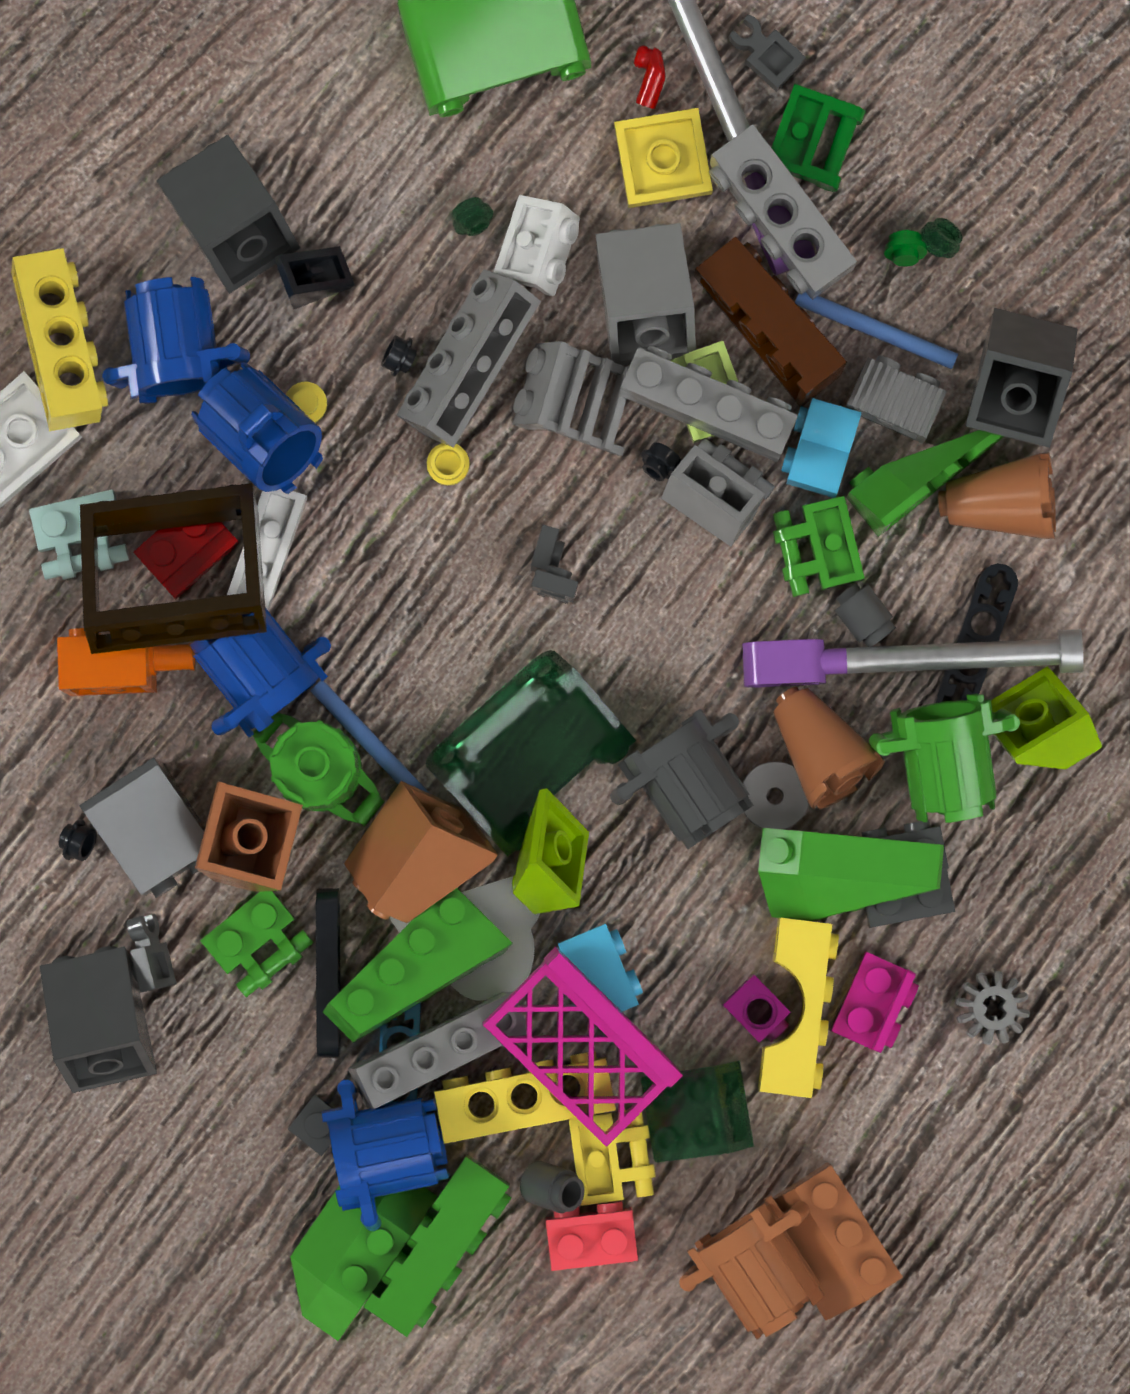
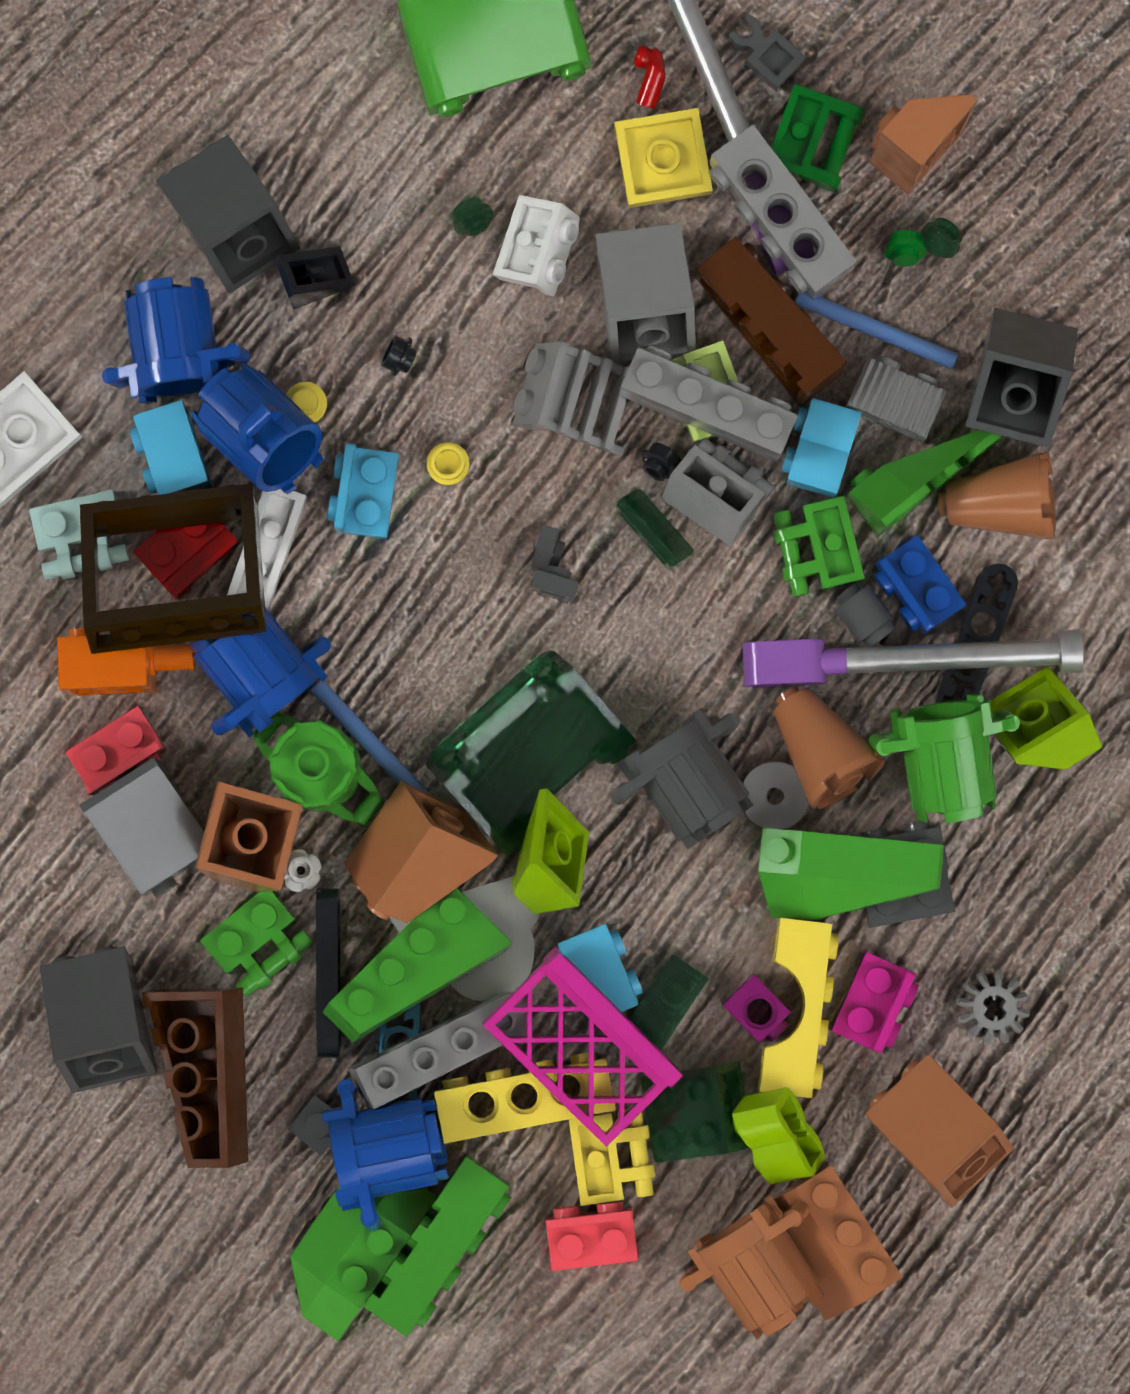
(63, 404): light yellow brick -> none
(77, 841): black plate -> none
(115, 750): none -> coral bracket
(151, 958): dark grey plate -> none
(170, 450): none -> medium azure brick
(205, 1069): none -> reddish brown wedge
(310, 878): none -> white plate
(364, 492): none -> medium azure bracket
(468, 357): light grey brick -> none
(551, 1187): dark grey brick -> none
(654, 529): none -> clear green slope
(668, 1001): none -> clear green slope
(778, 1135): none -> lime brick
(918, 136): none -> nougat slope
(918, 585): none -> blue bracket
(939, 1129): none -> nougat slope

